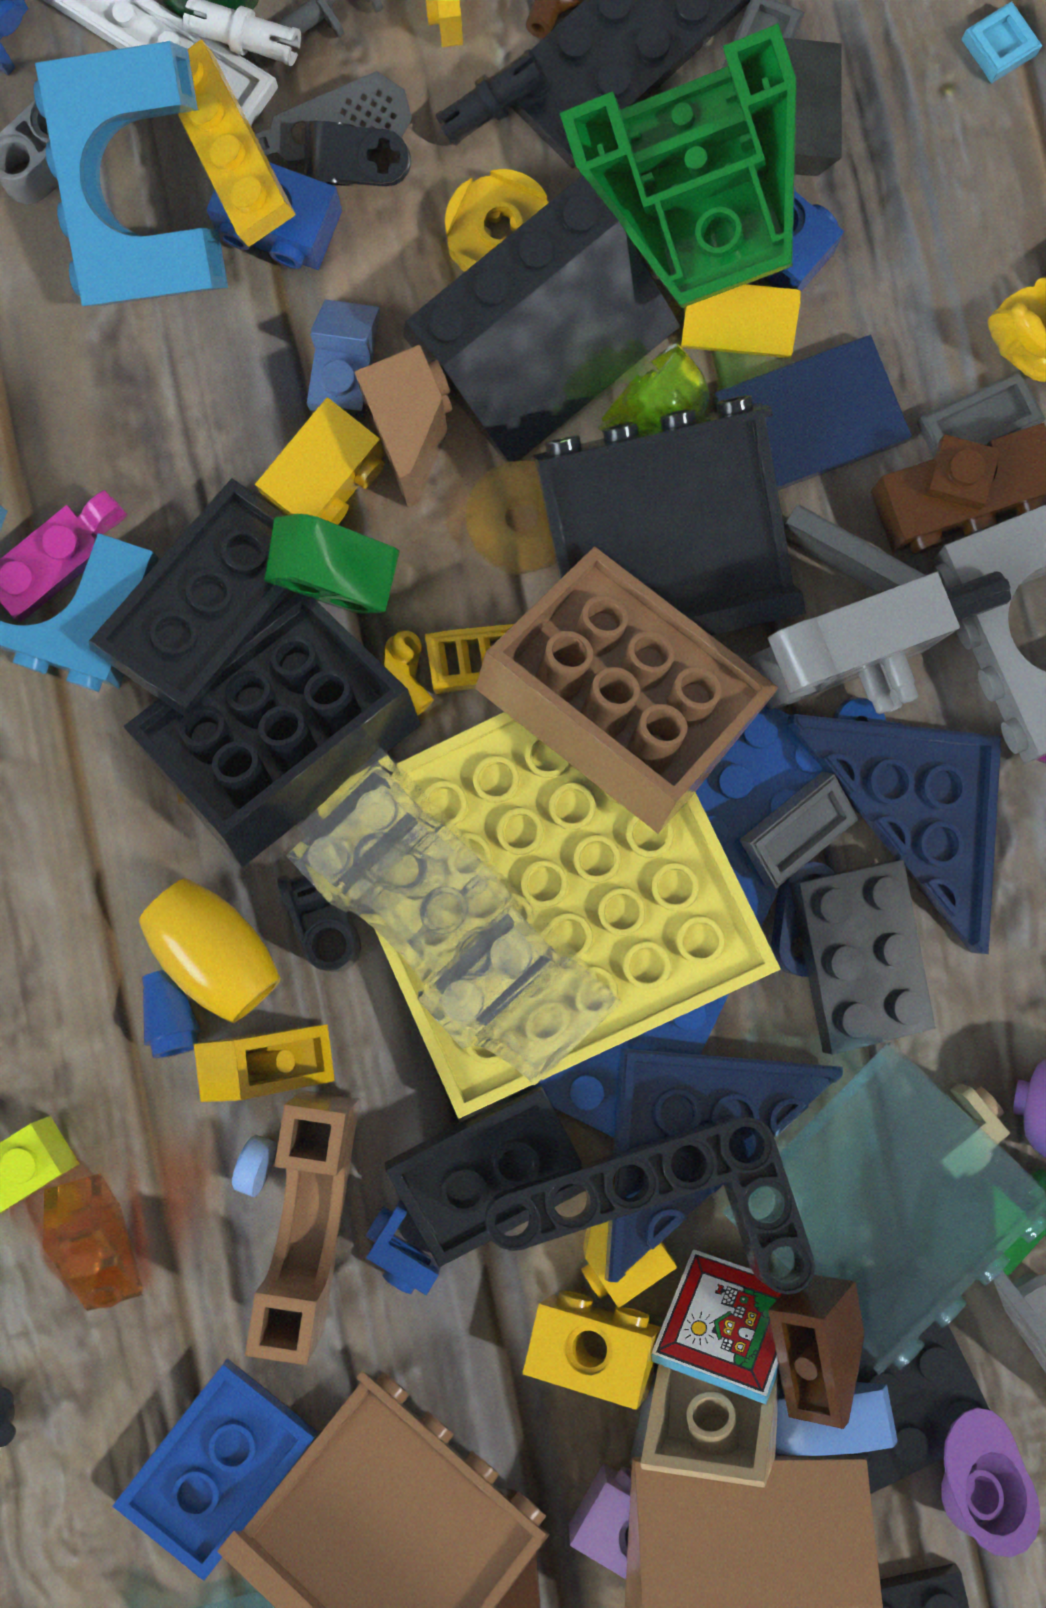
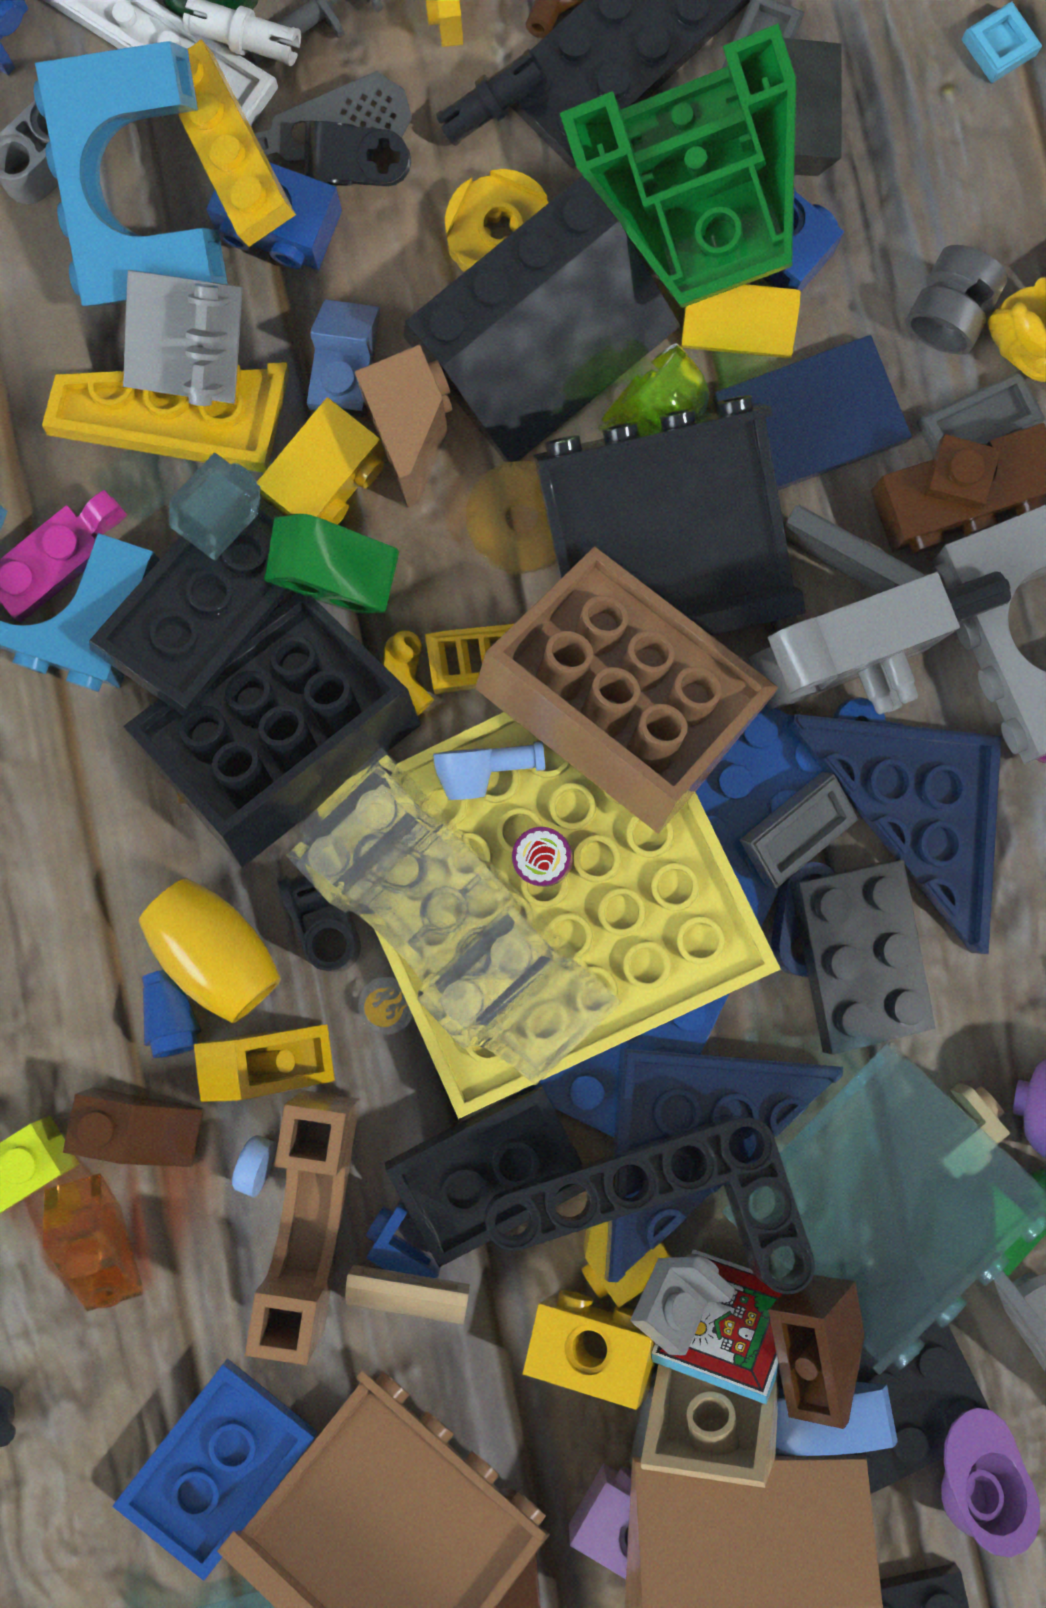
(105, 413): none -> yellow wing
(132, 1129): none -> reddish brown slope
(182, 337): none -> light grey hinge
(215, 505): none -> clear light blue brick
(384, 1006): none -> clear tile
(407, 1294): none -> tan slope
(467, 772): none -> light blue bar
(542, 856): none -> tile
(677, 1299): none -> light grey bracket
(958, 295): none -> flat silver wheel

